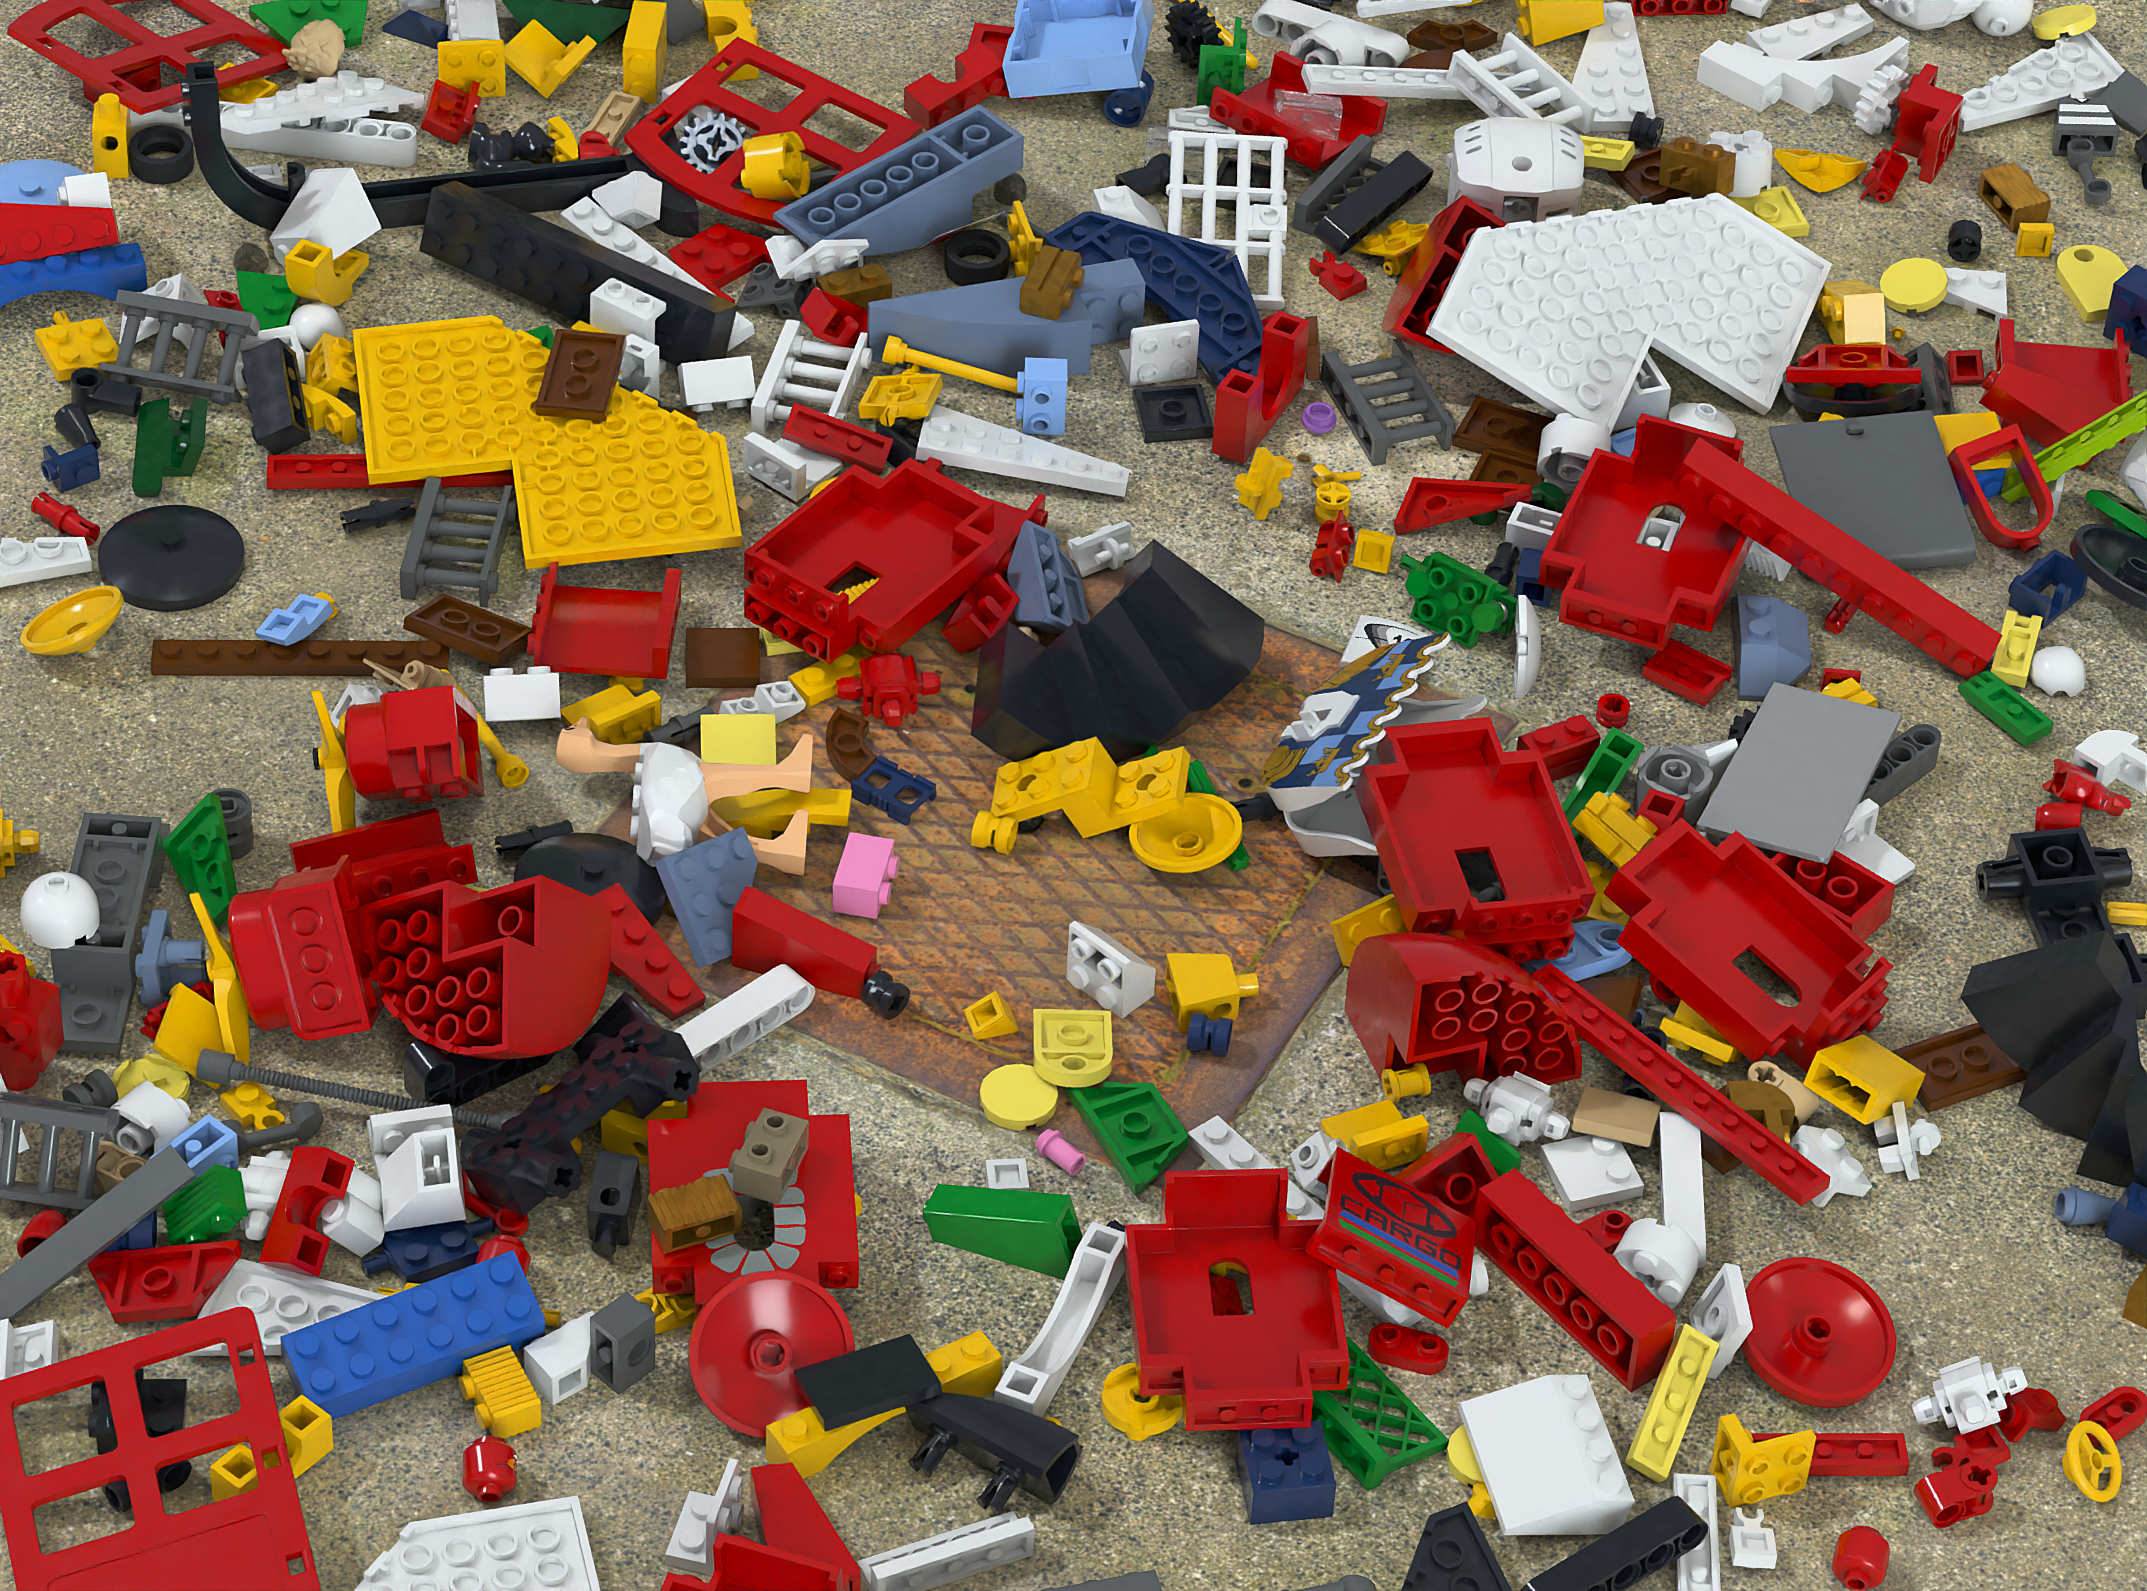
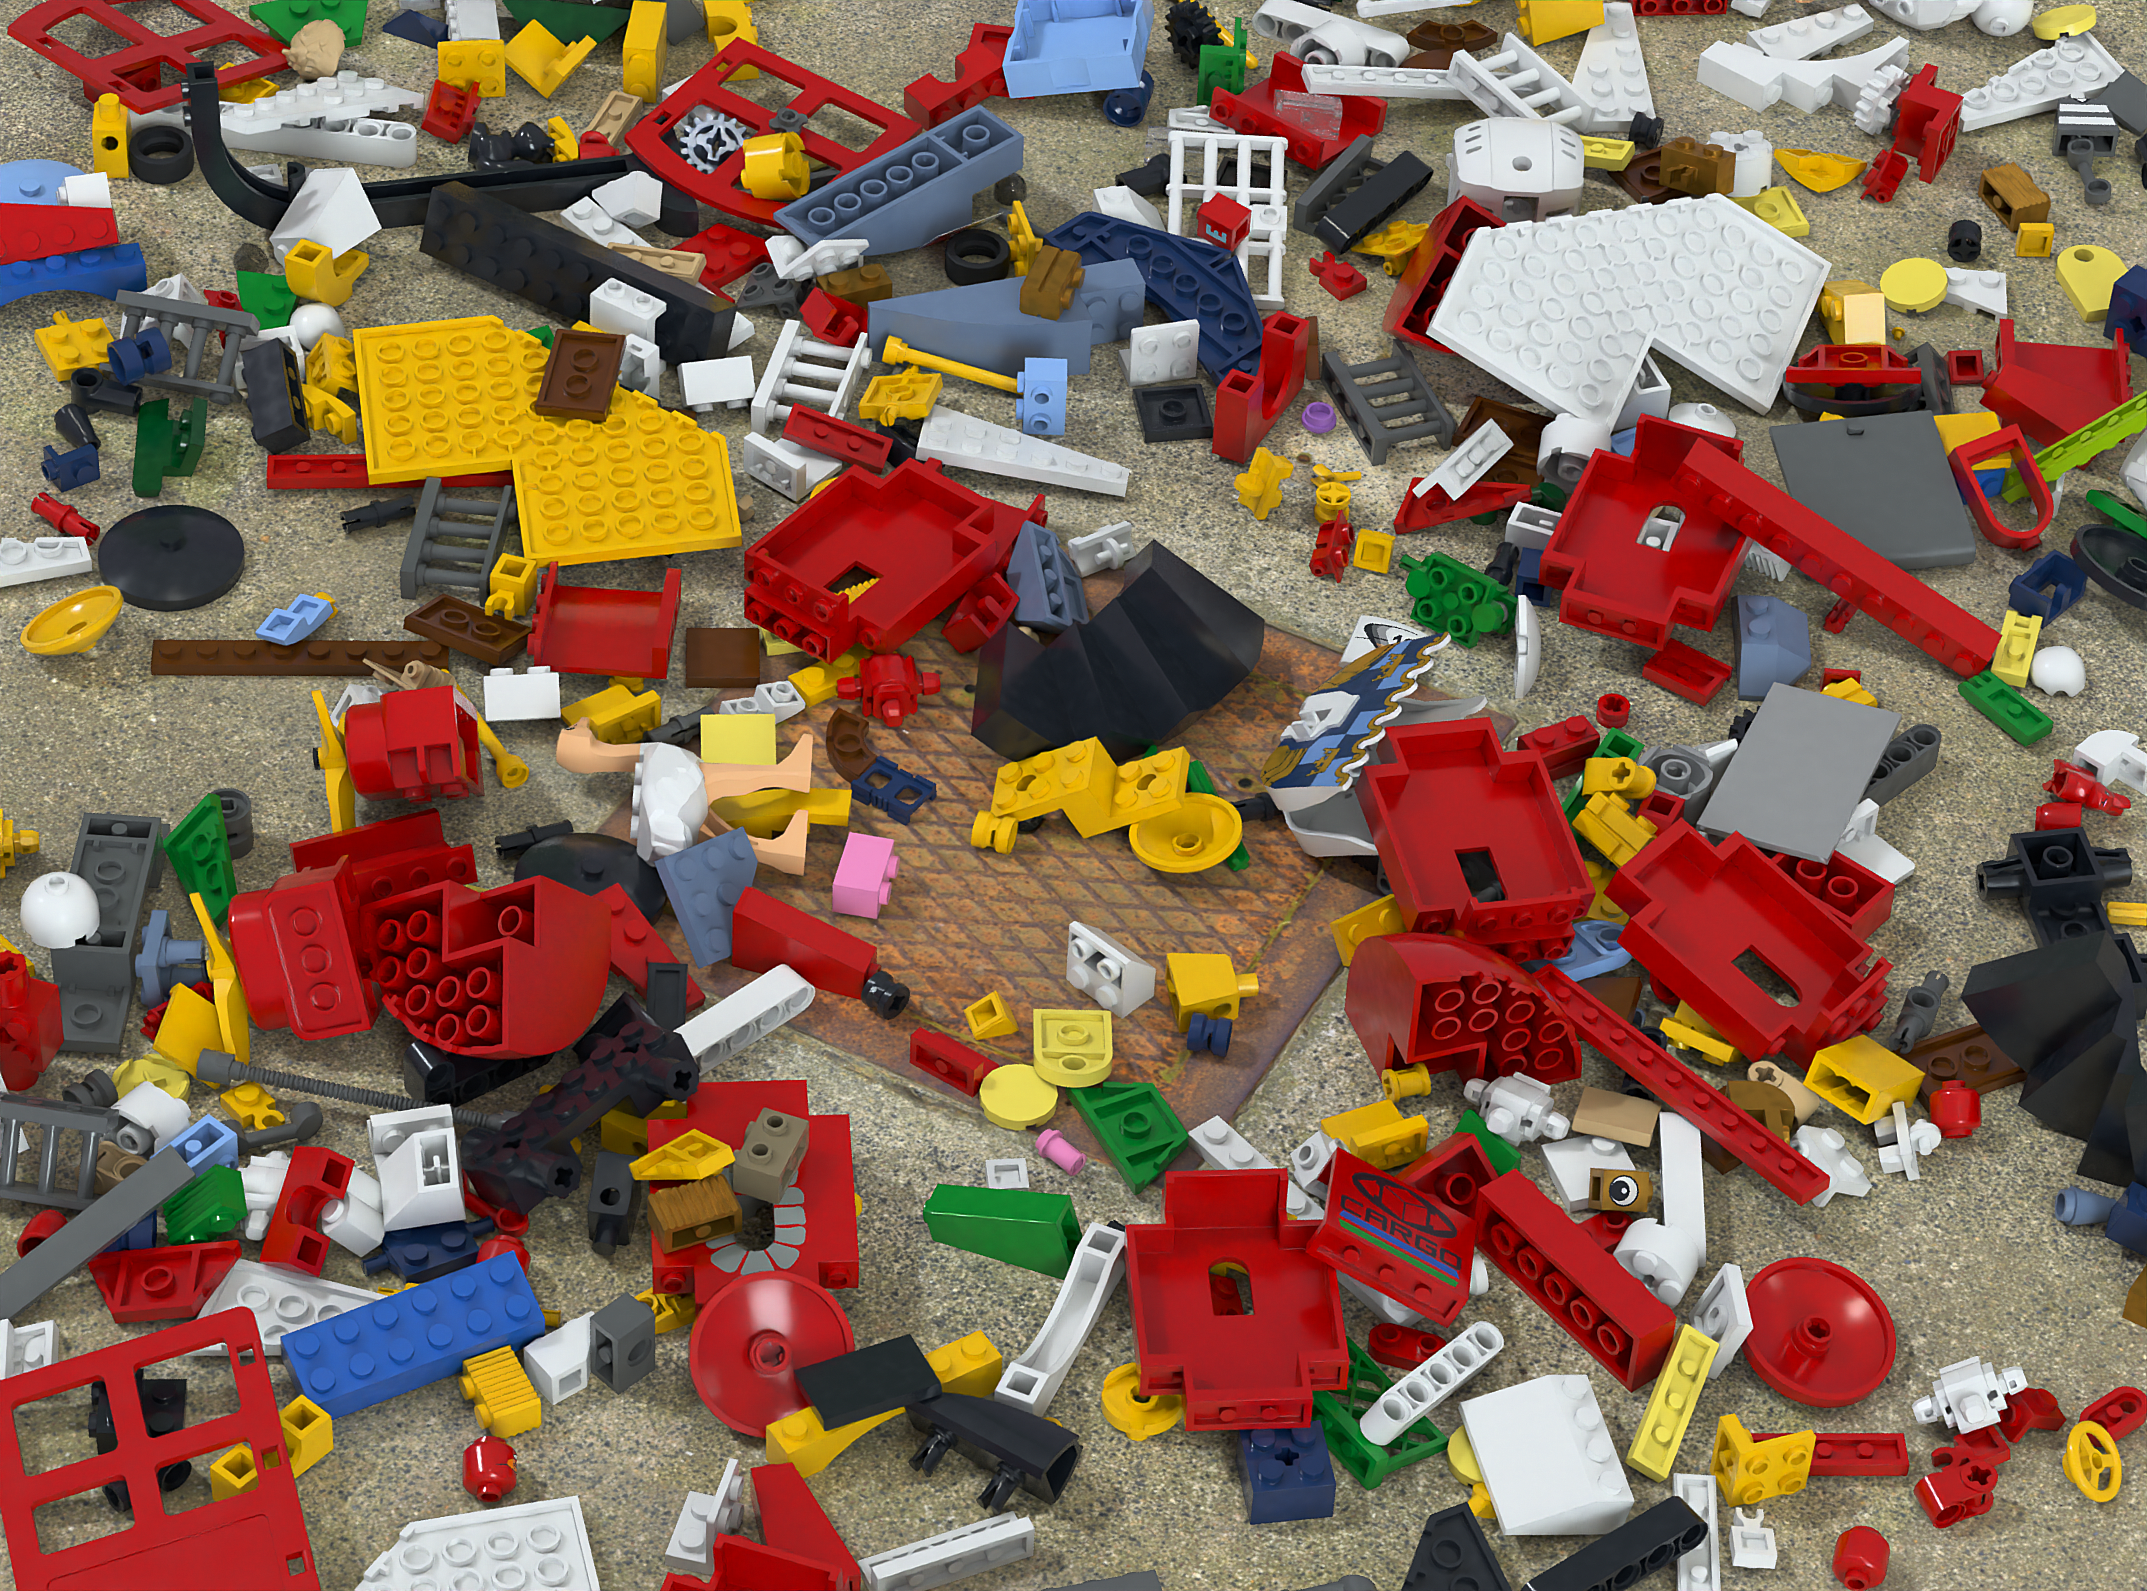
(135, 357): none -> dark blue wheel
(512, 586): none -> yellow brick
(667, 994): none -> black tile
(679, 264): none -> tan tile
(684, 1158): none -> yellow wing
(787, 121): none -> dark grey plate
(949, 1061): none -> red panel
(1223, 222): none -> red brick
(1431, 1383): none -> white beam
(1468, 461): none -> white fence
(1617, 776): none -> yellow piece
(1619, 1190): none -> pearl gold brick
(1918, 1011): none -> dark grey pin
(1955, 1109): none -> red head

